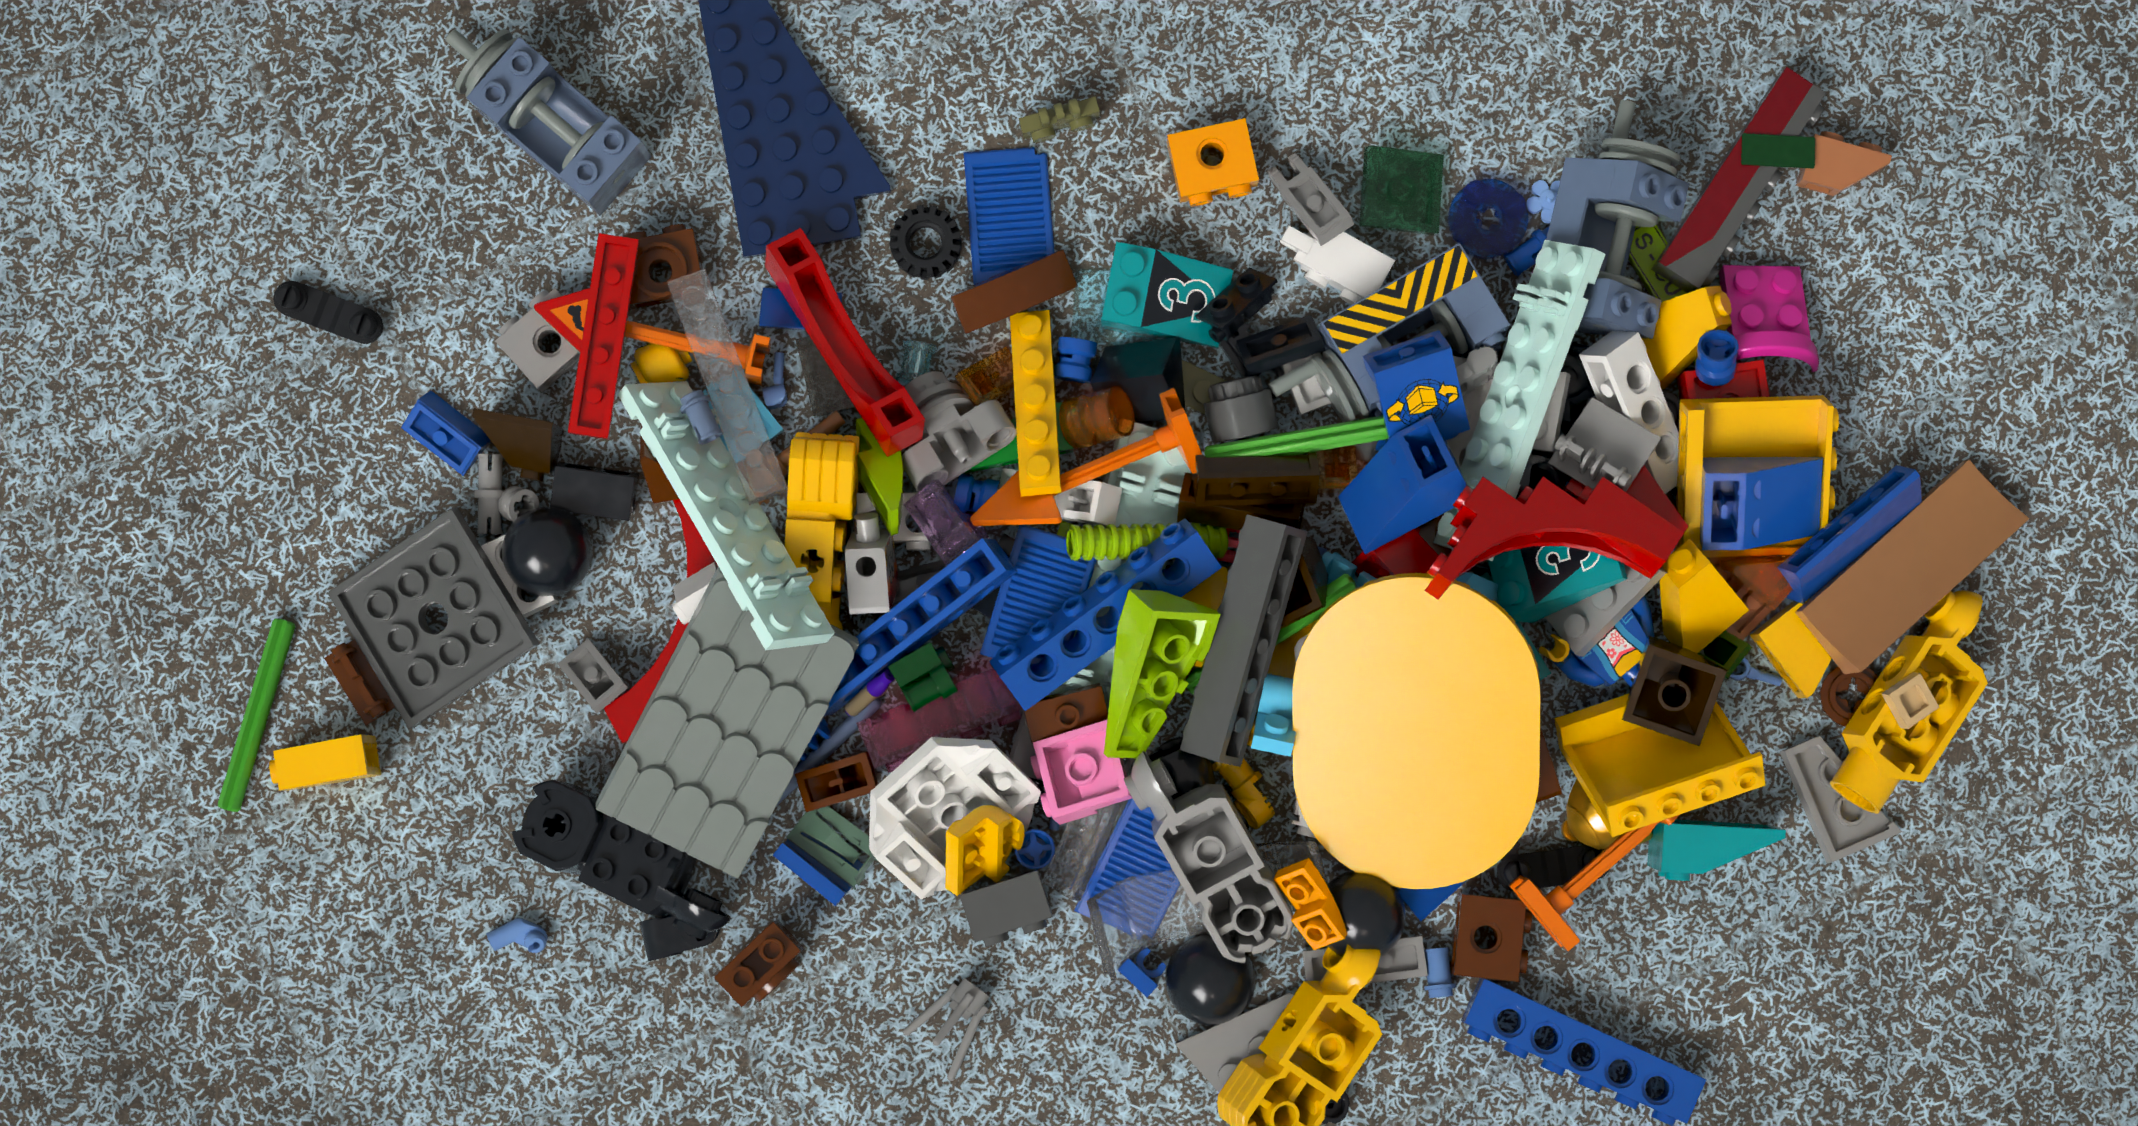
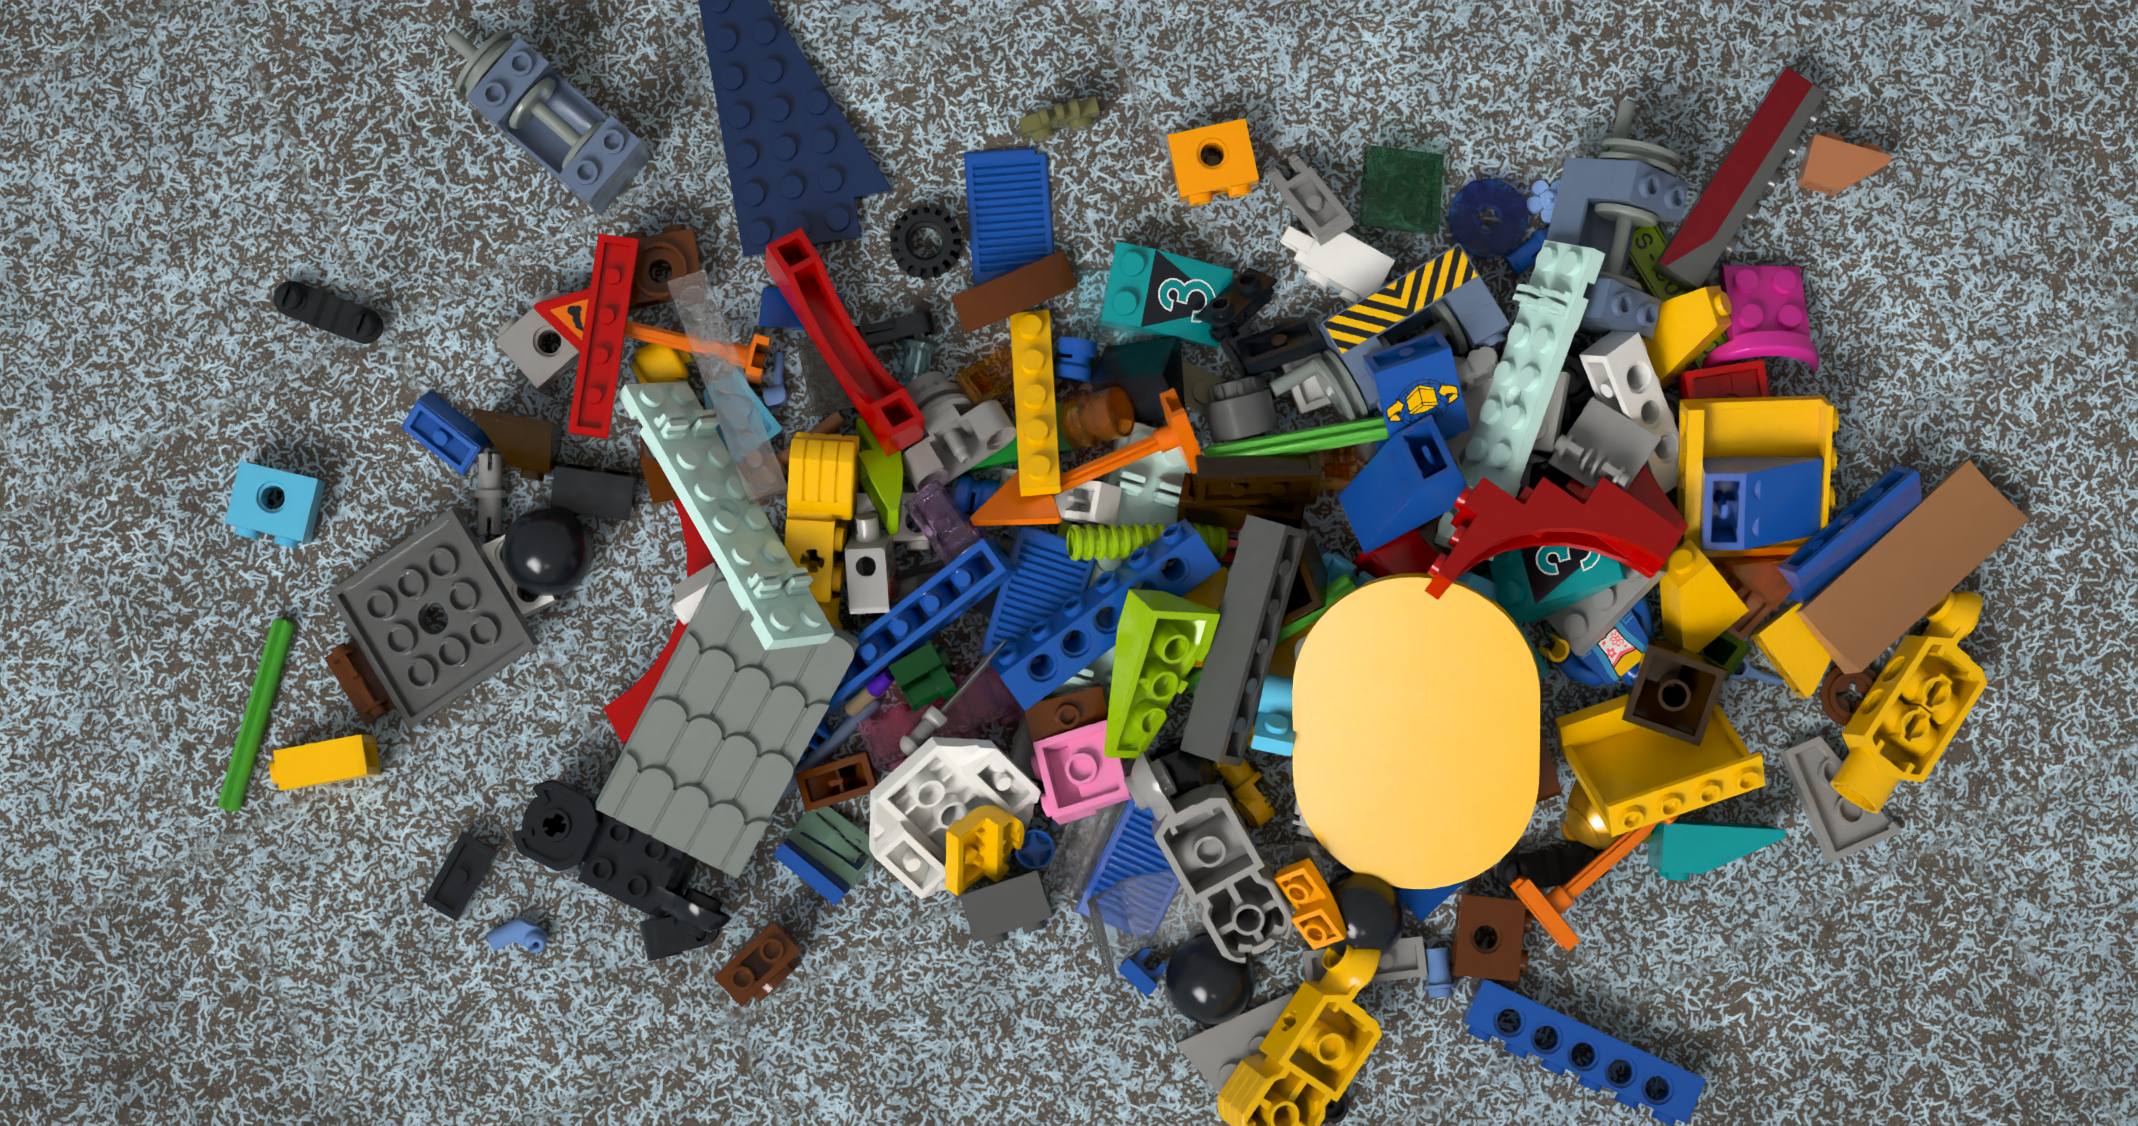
(251, 512): none -> medium azure brick
(460, 876): none -> black plate
(516, 494): light grey bush -> none
(593, 675): light grey slope -> none
(700, 416): sand blue pin -> none
(897, 329): none -> black piece
(934, 718): none -> light grey sword
(966, 1001): light grey plant -> none
(1716, 357): blue wheel -> none
(1778, 151): dark green sticker -> none
(1910, 700): tan tile -> none

